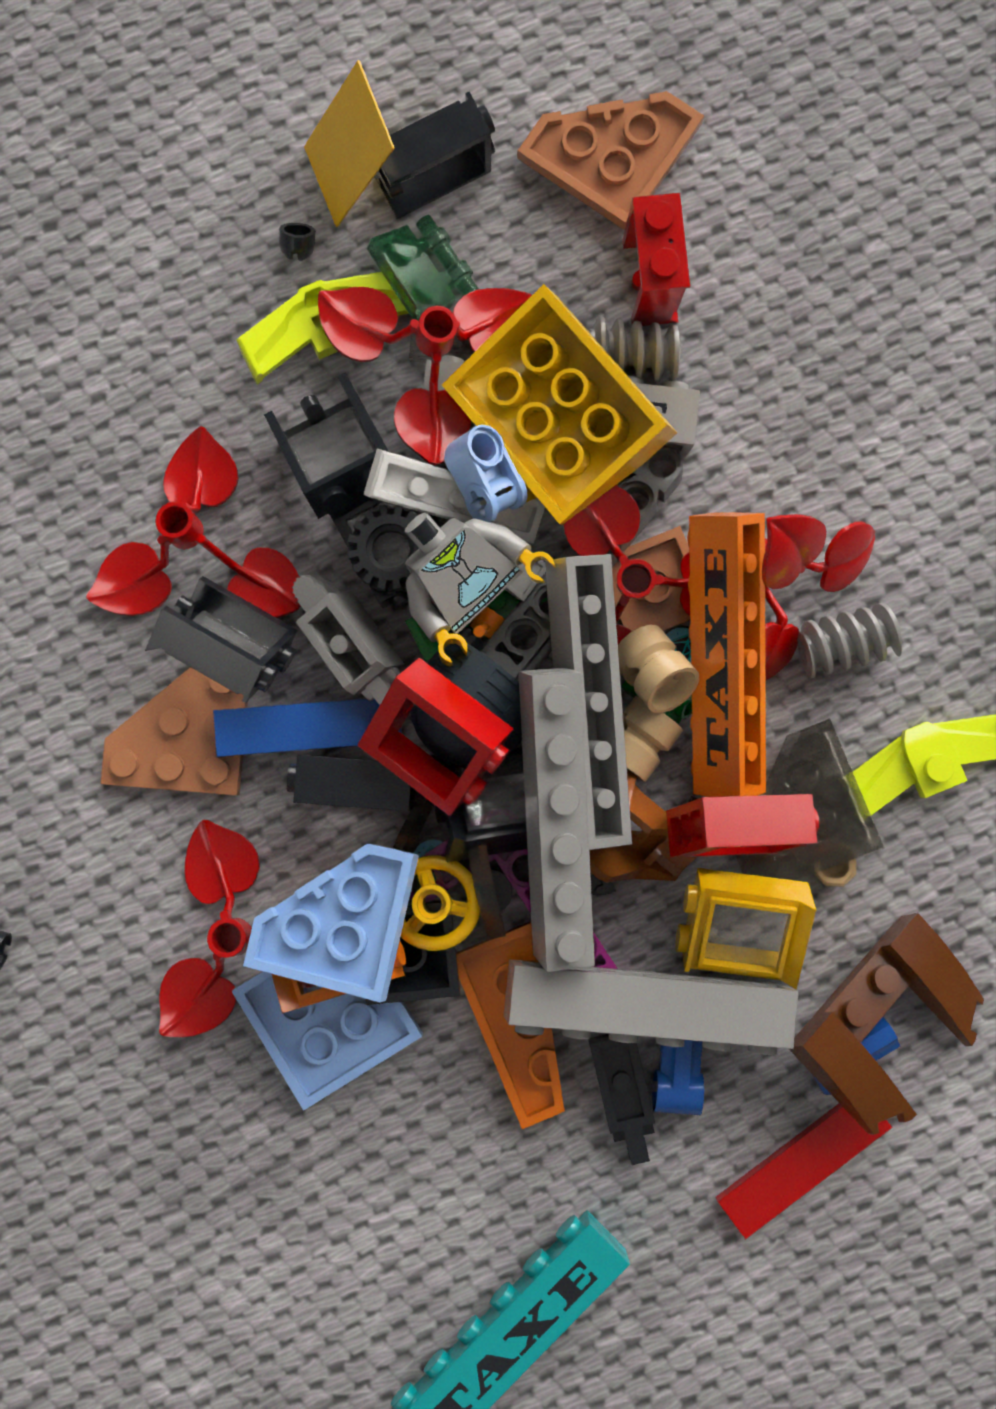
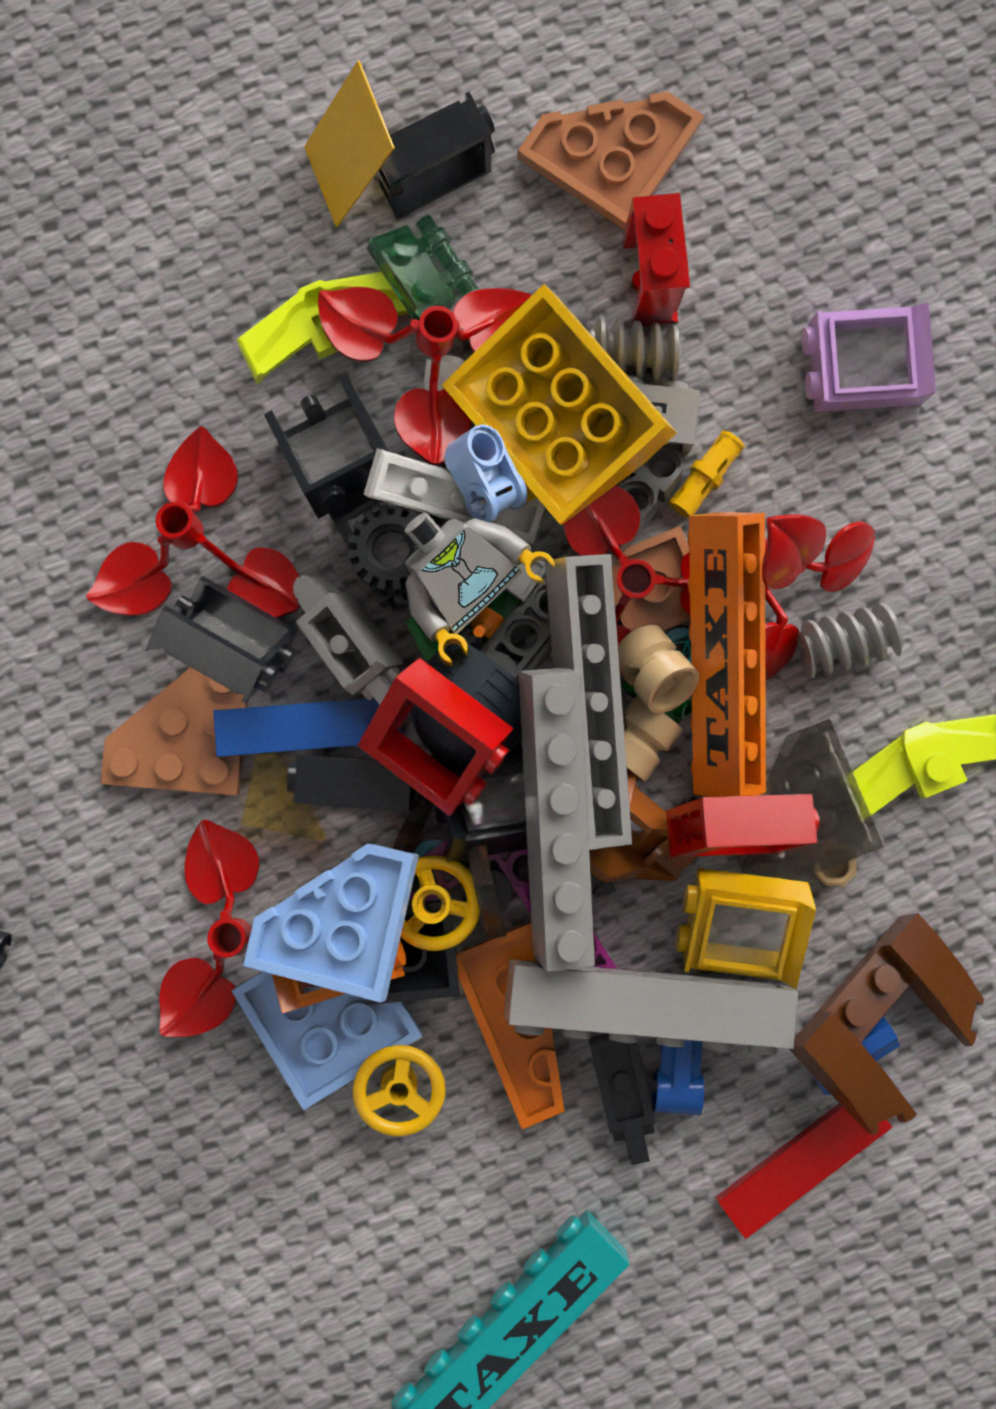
(271, 805): none -> clear yellow tile
(297, 239): black hinge -> none
(398, 1073): none -> yellow piece
(706, 474): none -> yellow pin
(869, 358): none -> lavender window

